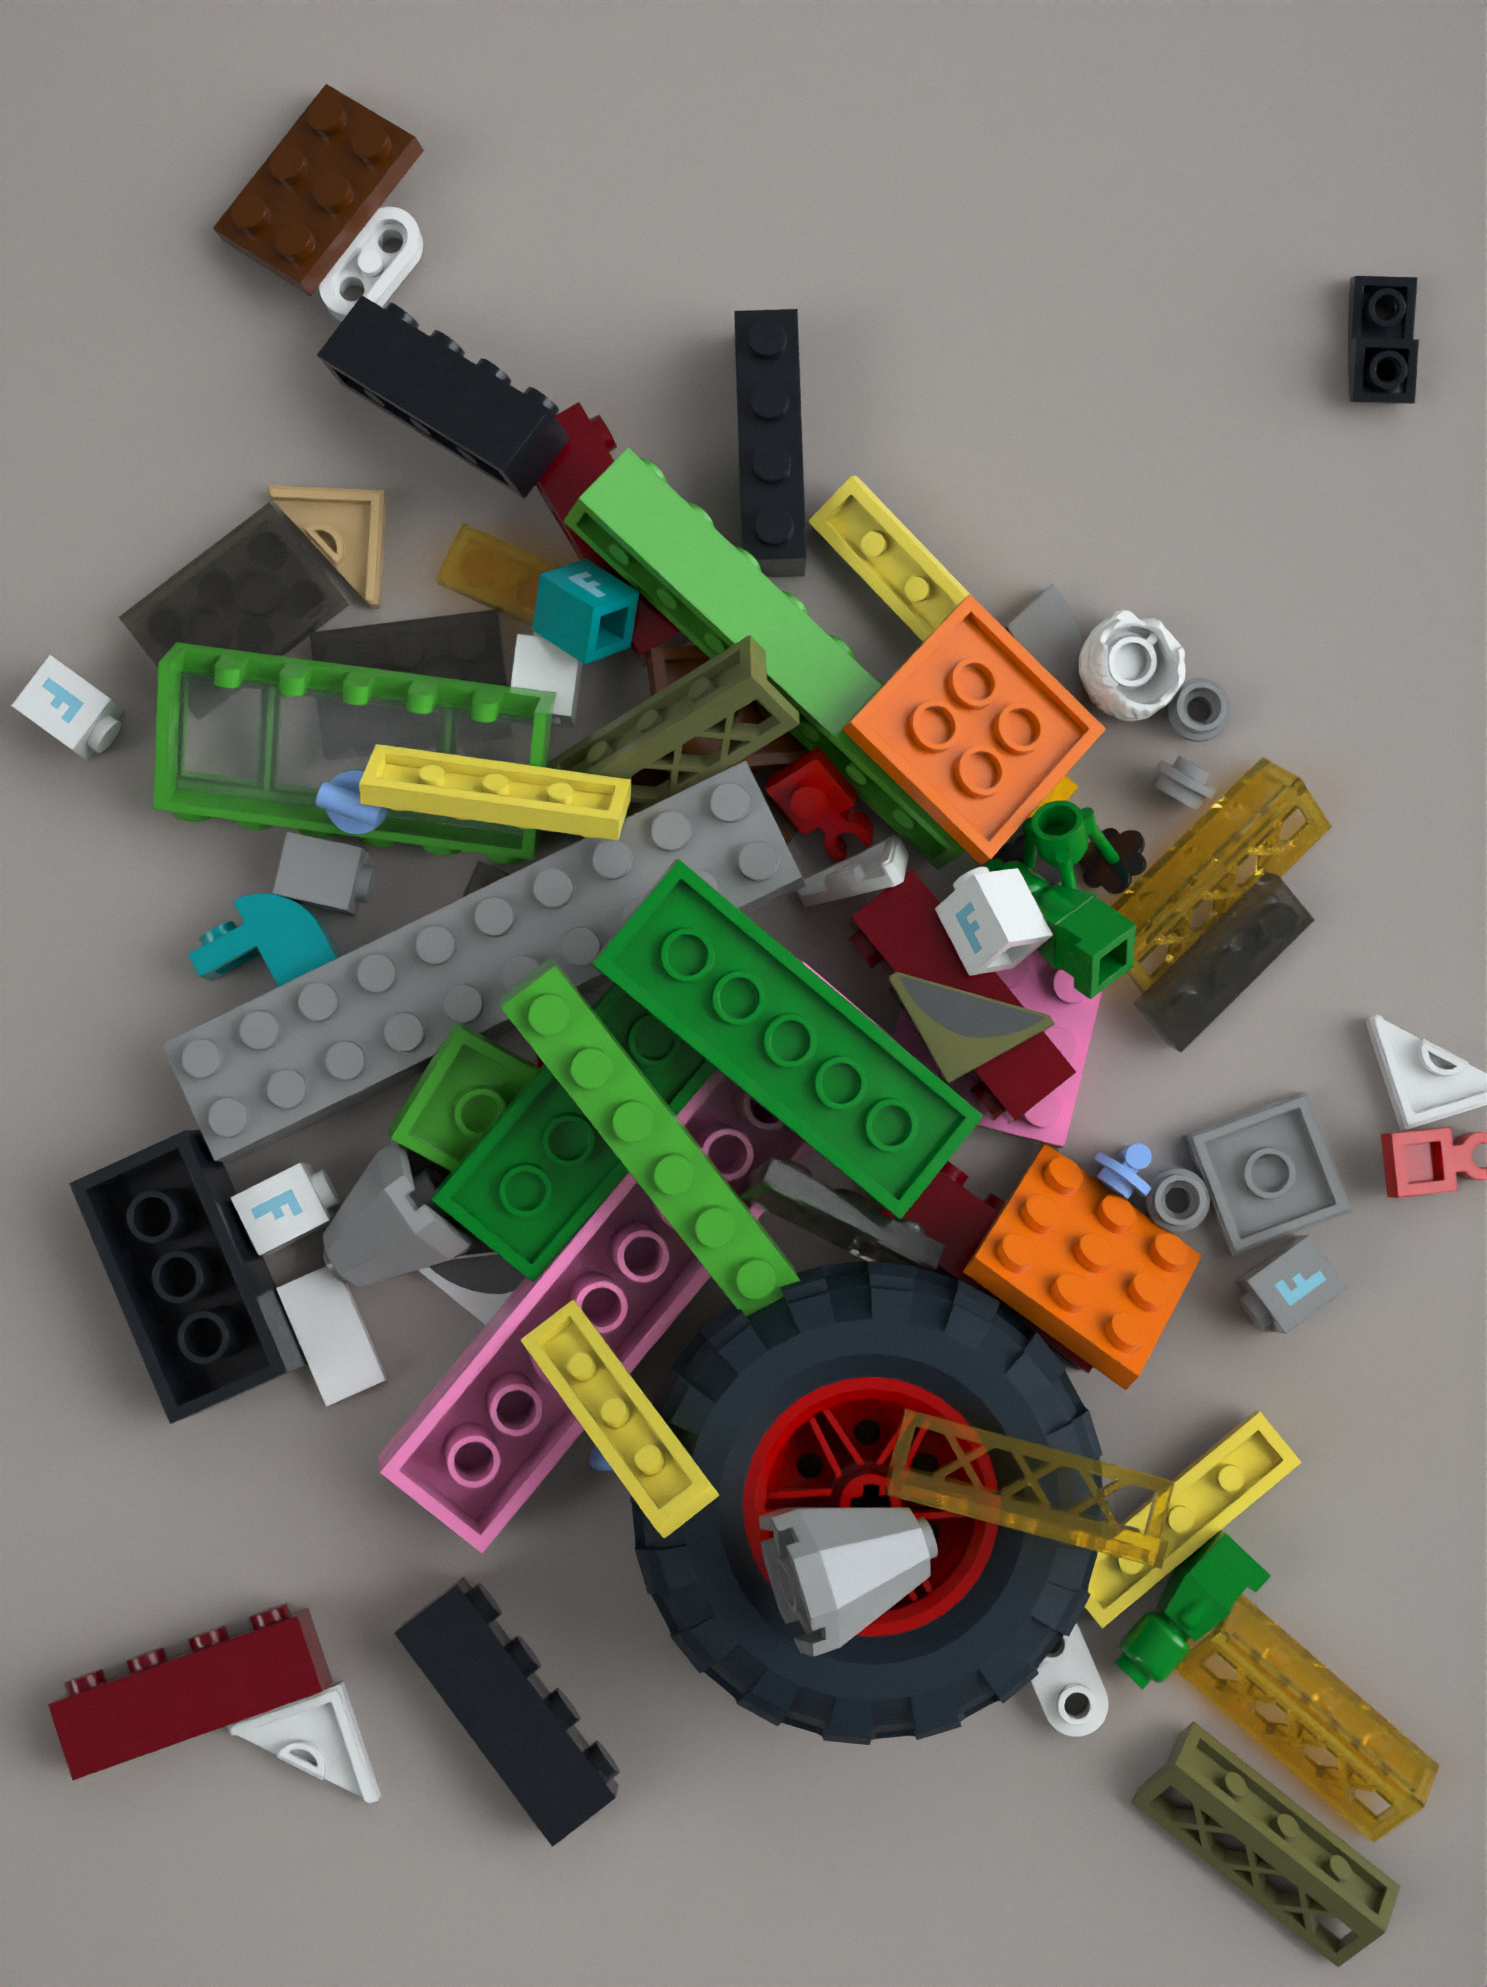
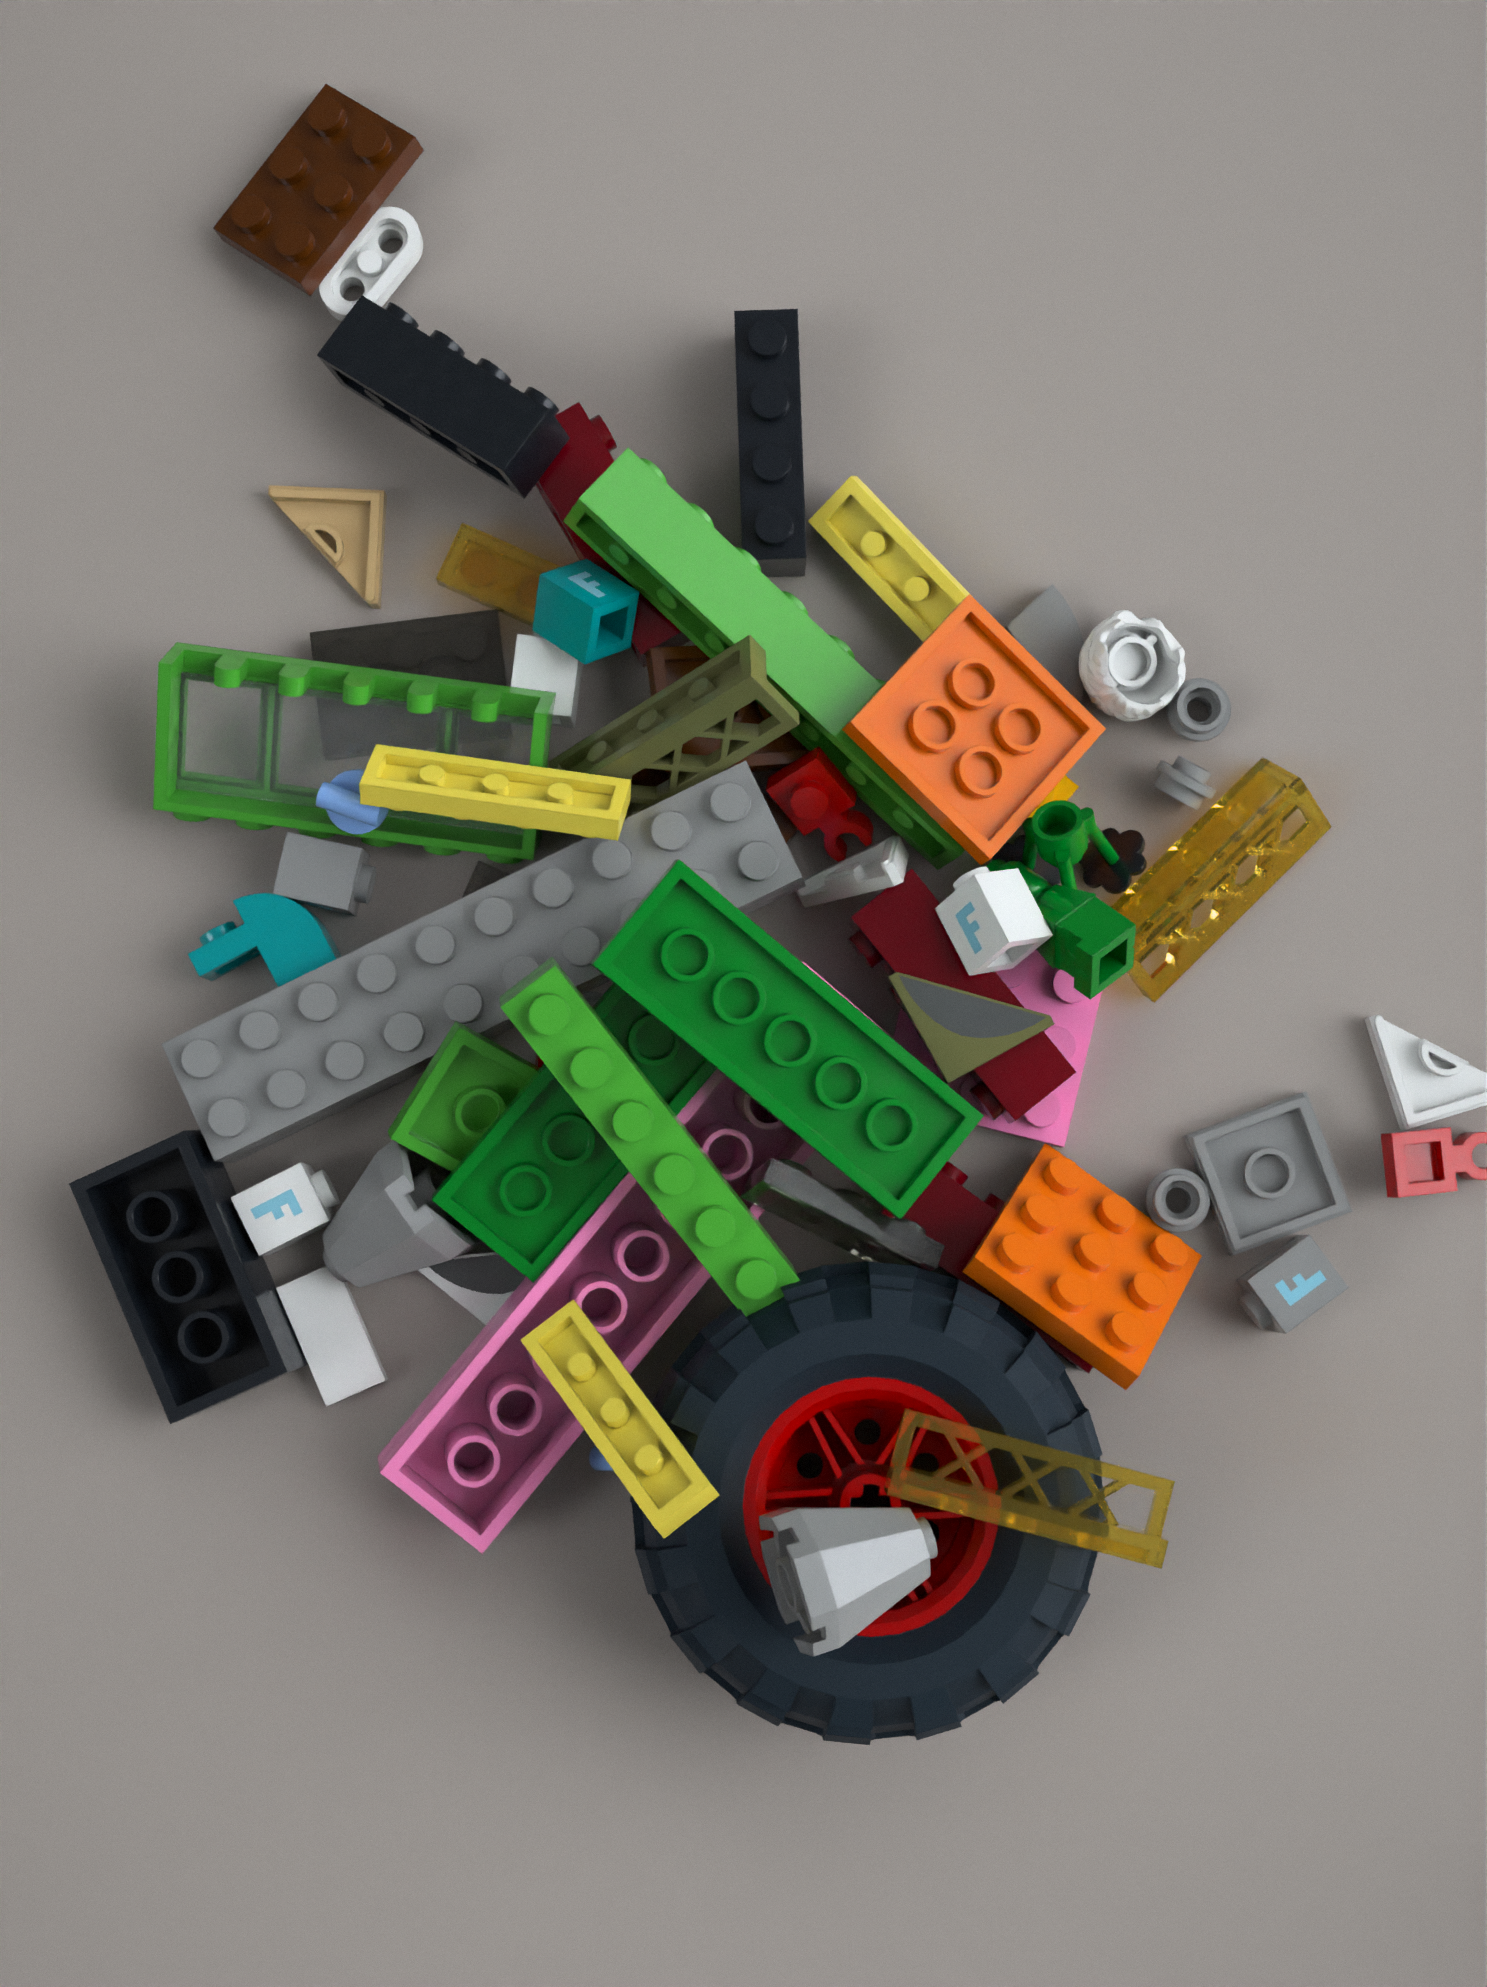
(70, 709): white brick -> none
(189, 1692): dark red brick -> none
(242, 594): clear smoke plate -> none
(317, 1737): white tile -> none
(509, 1710): black brick -> none
(1066, 1673): white plate -> none
(1121, 1174): light blue plate -> none
(1190, 1606): green piece -> none
(1201, 1504): light yellow plate -> none
(1224, 961): clear smoke plate -> none
(1278, 1841): olive fence -> none
(1319, 1714): clear yellow fence -> none
(1382, 339): black slope -> none

